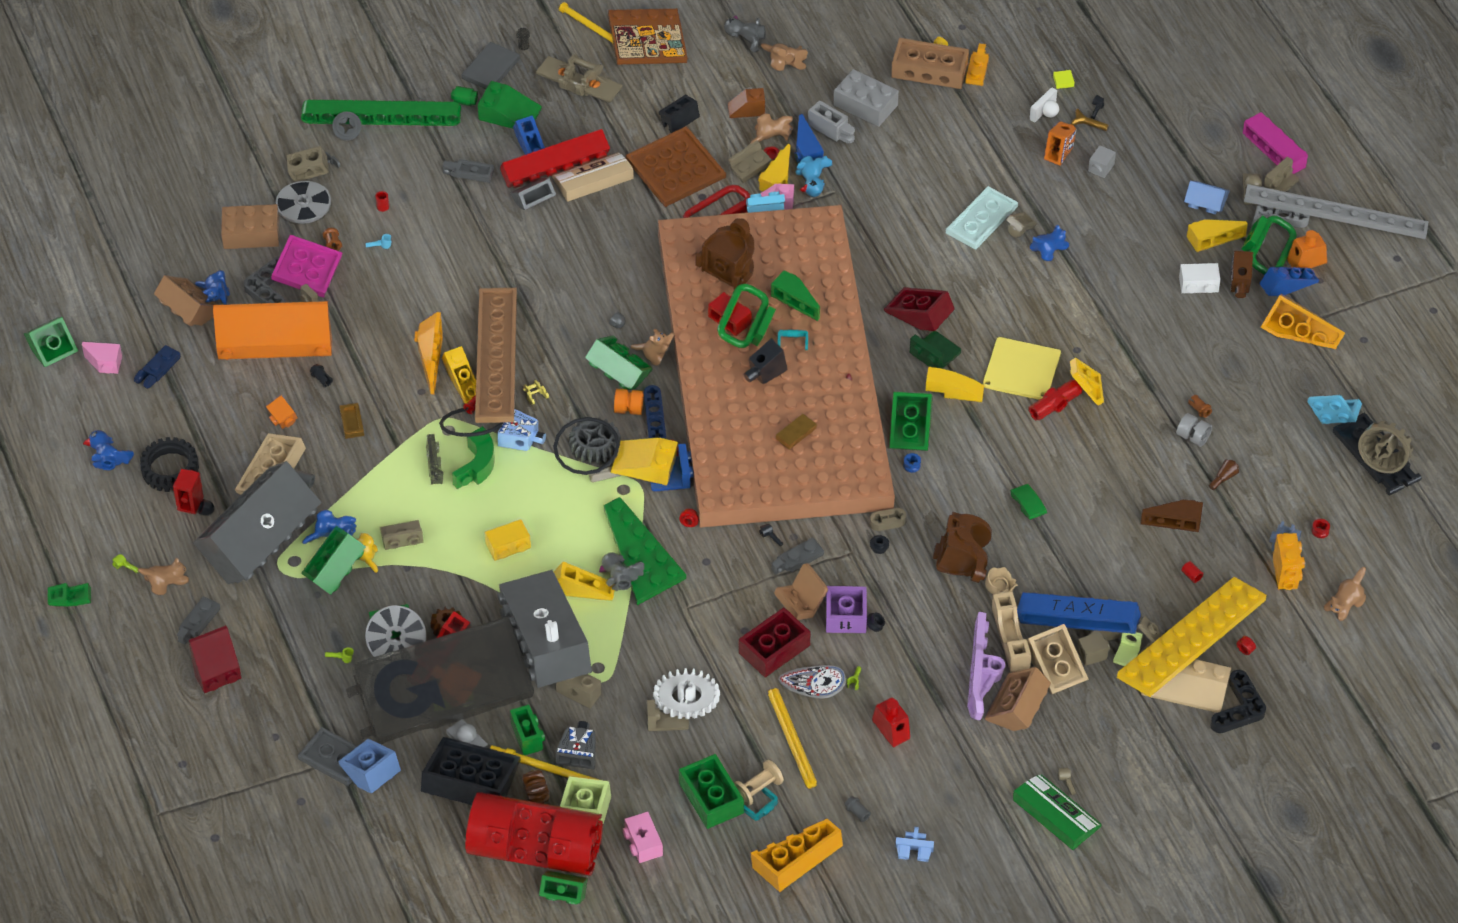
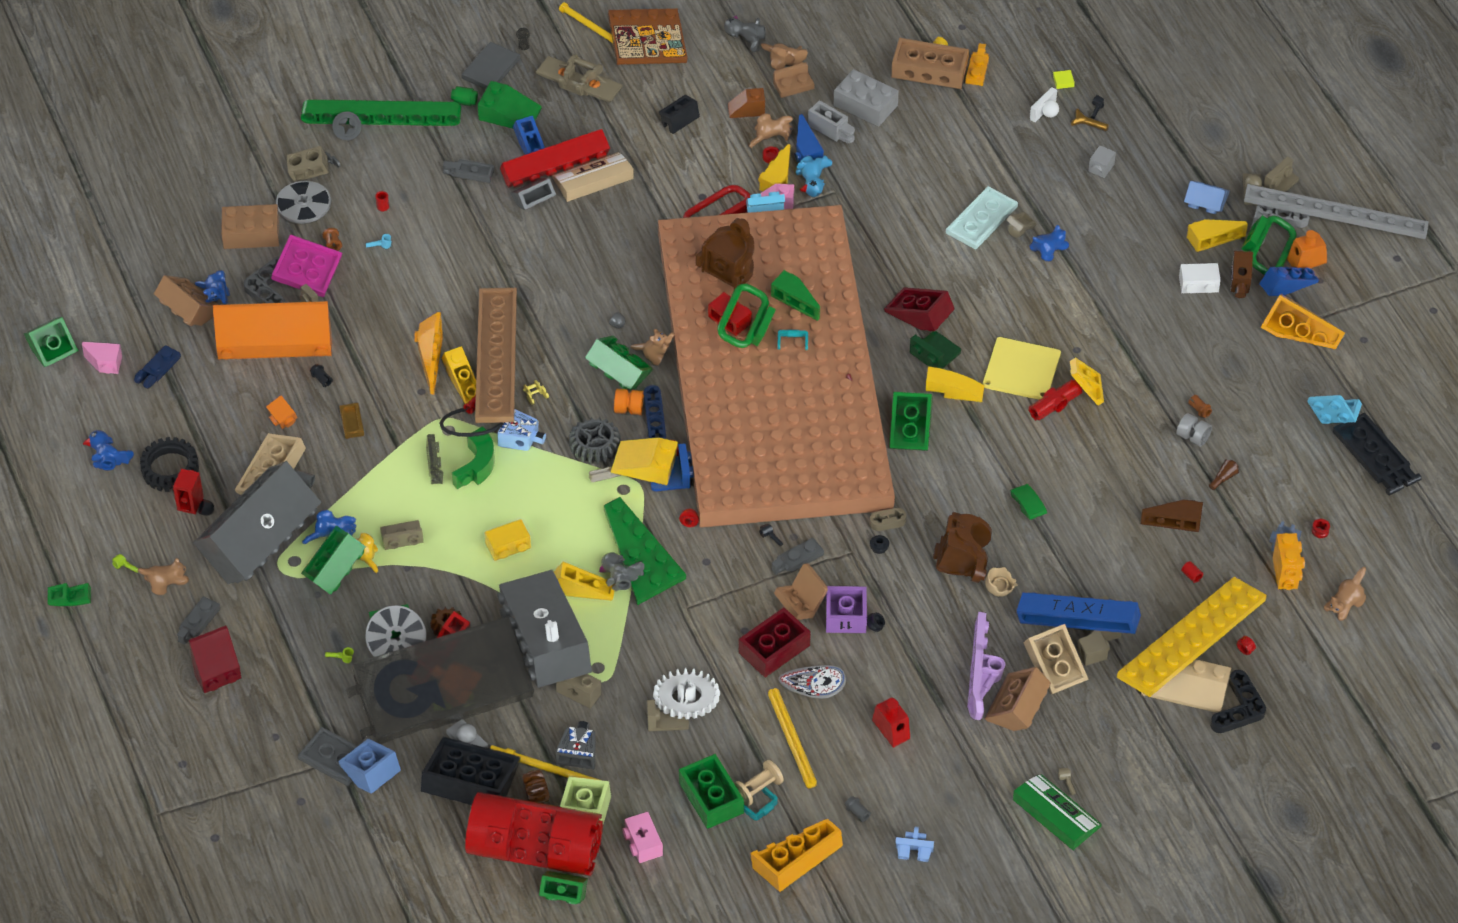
(526, 729): green brick -> none
(590, 471): black piece -> none
(675, 166): dark orange plate -> none
(749, 161): dark tan bracket -> none
(766, 363): black torso -> none
(792, 80): none -> medium nougat bracket
(796, 431): pearl gold tile -> none
(854, 679): lime hand -> none
(912, 457): blue bush -> none
(1006, 619): tan arch -> none
(1061, 137): orange torso -> none
(1128, 649): yellowish green bracket -> none
(1150, 630): dark tan bracket -> none
(1274, 141): dark pink brick -> none
(1383, 458): dark tan gear -> none

